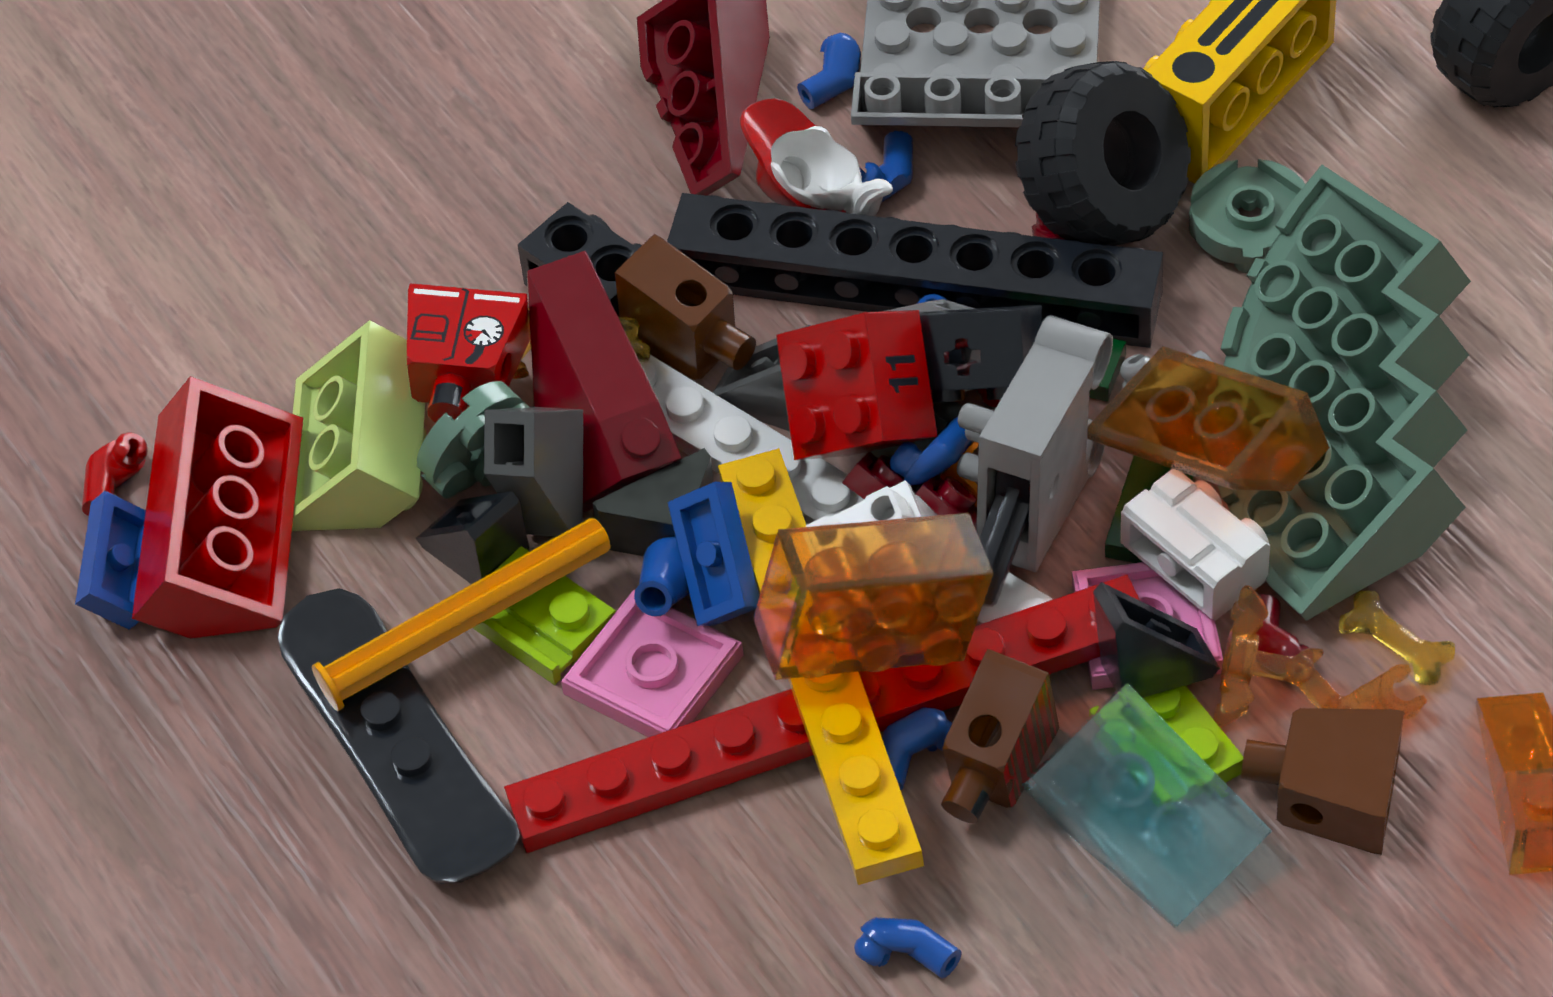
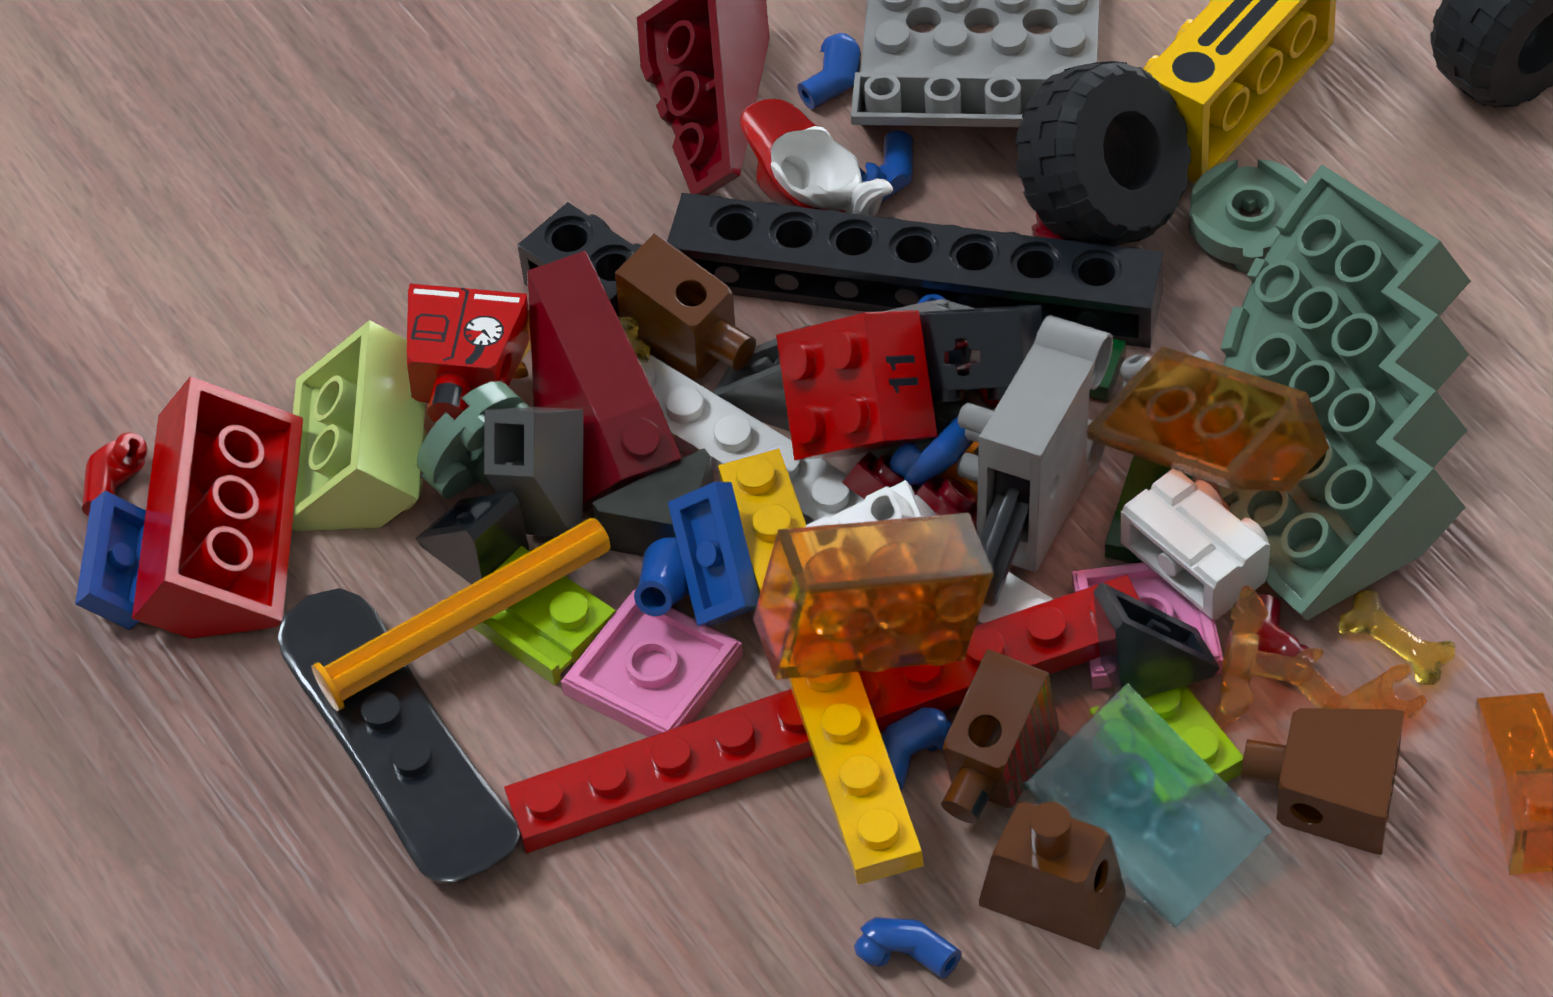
(1055, 874): none -> reddish brown torso

